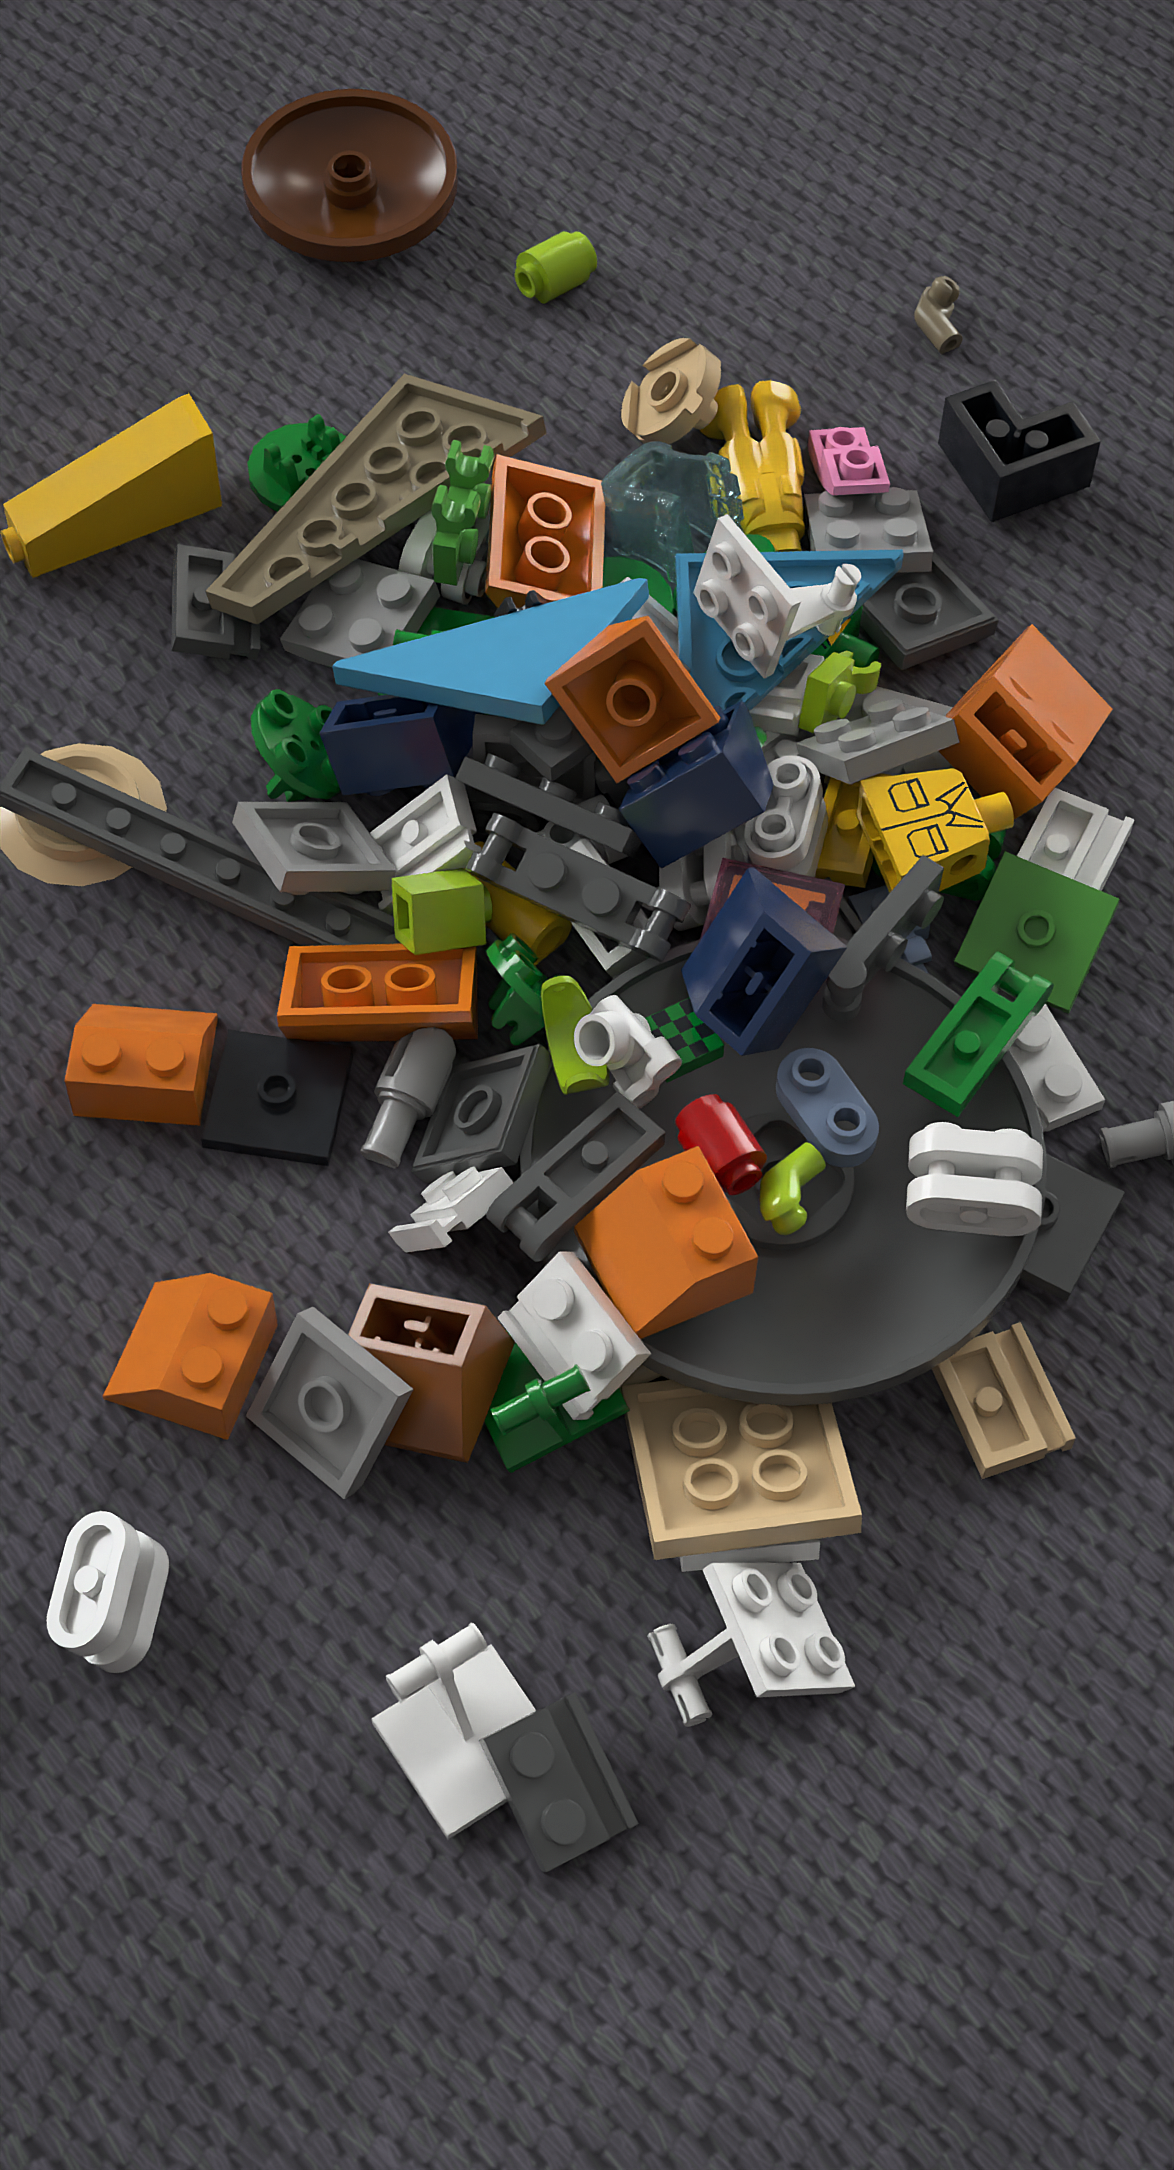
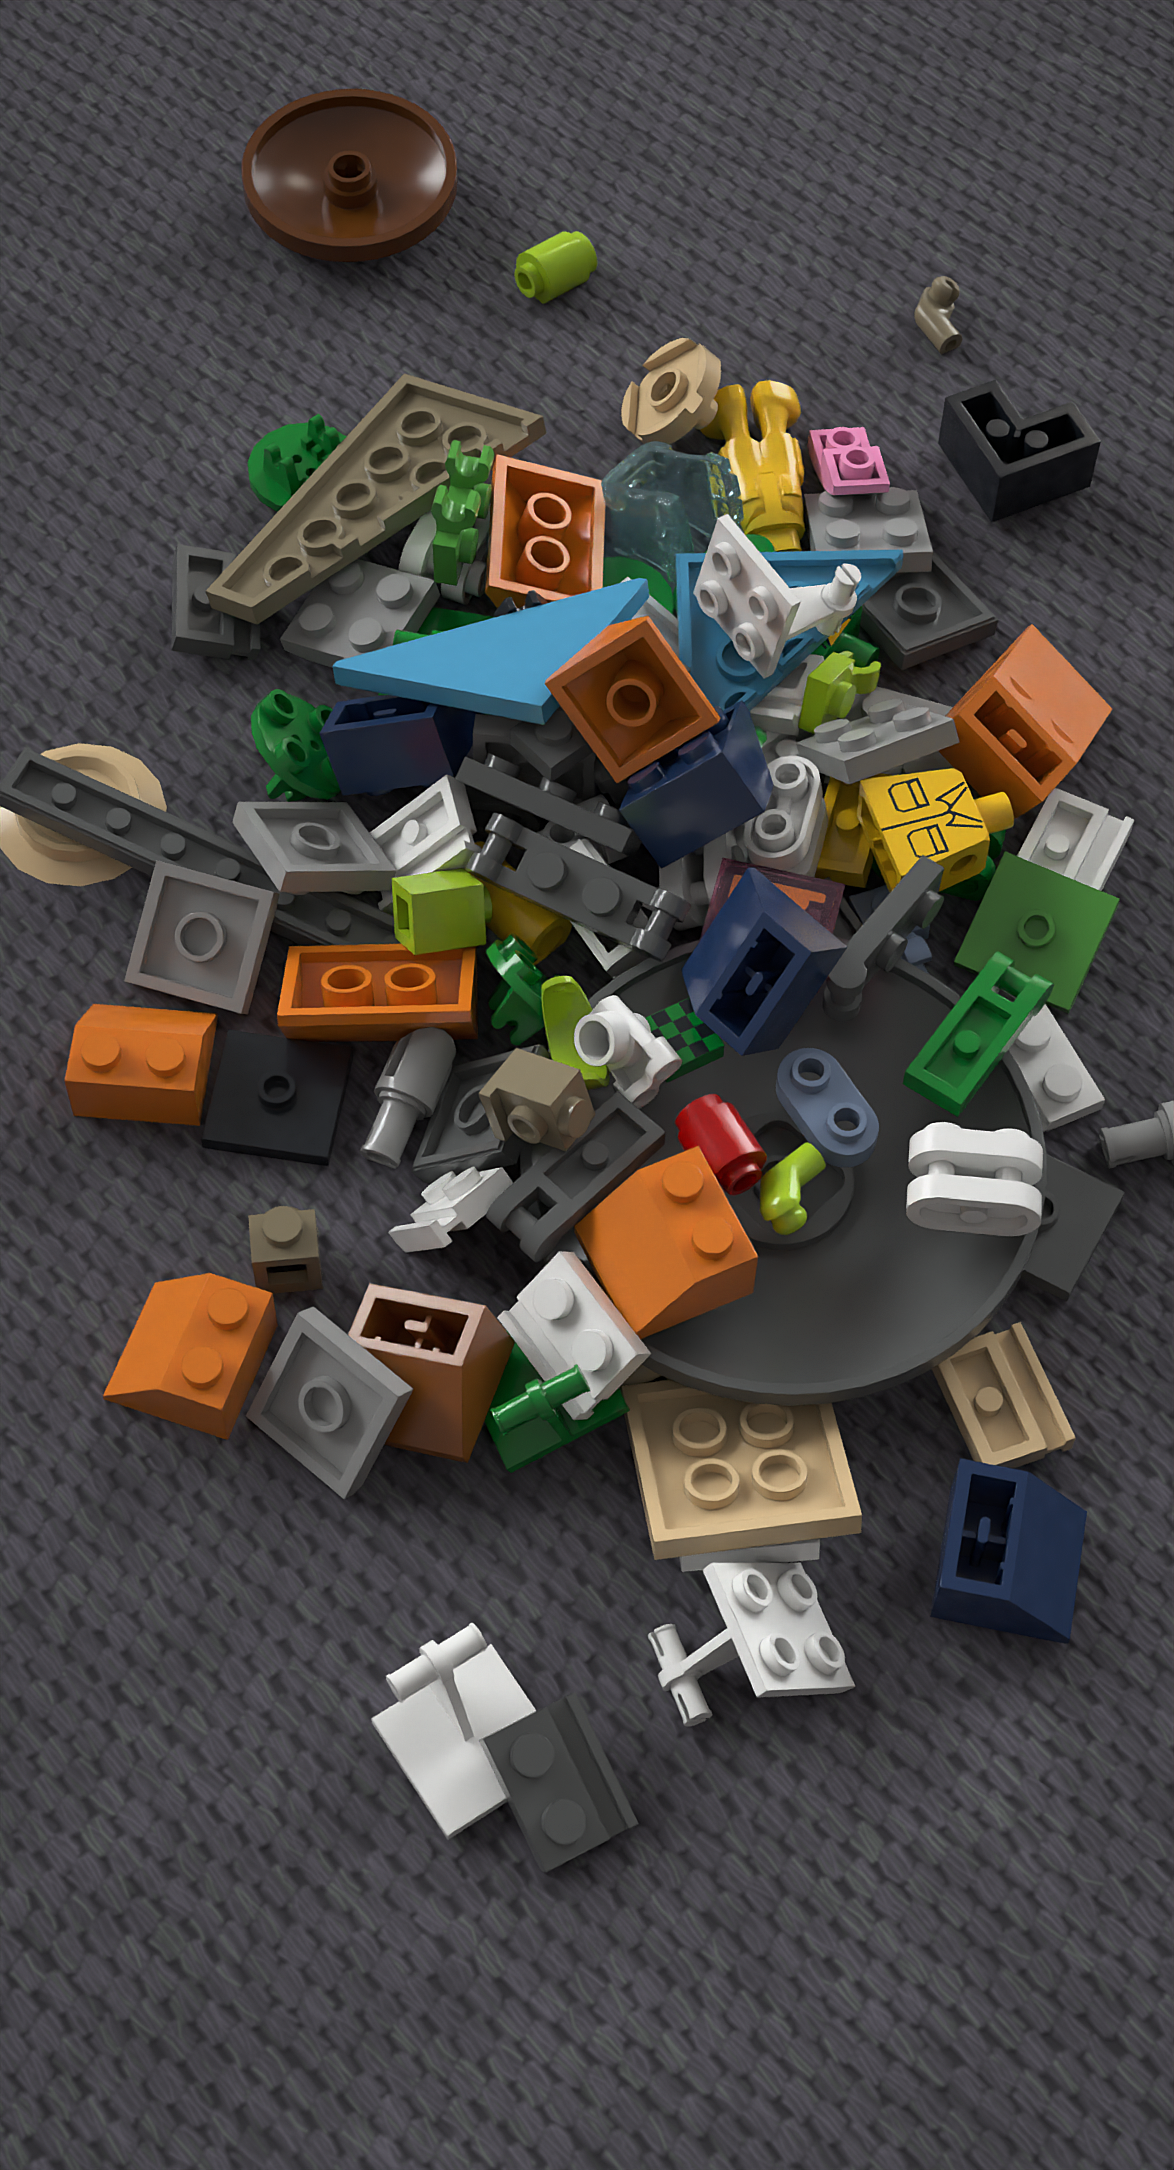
(107, 1592): white brick -> none
(118, 491): yellow slope -> none
(202, 937): none -> light grey plate
(282, 1239): none -> dark tan brick
(537, 1101): none -> dark tan brick
(1009, 1553): none -> dark blue slope

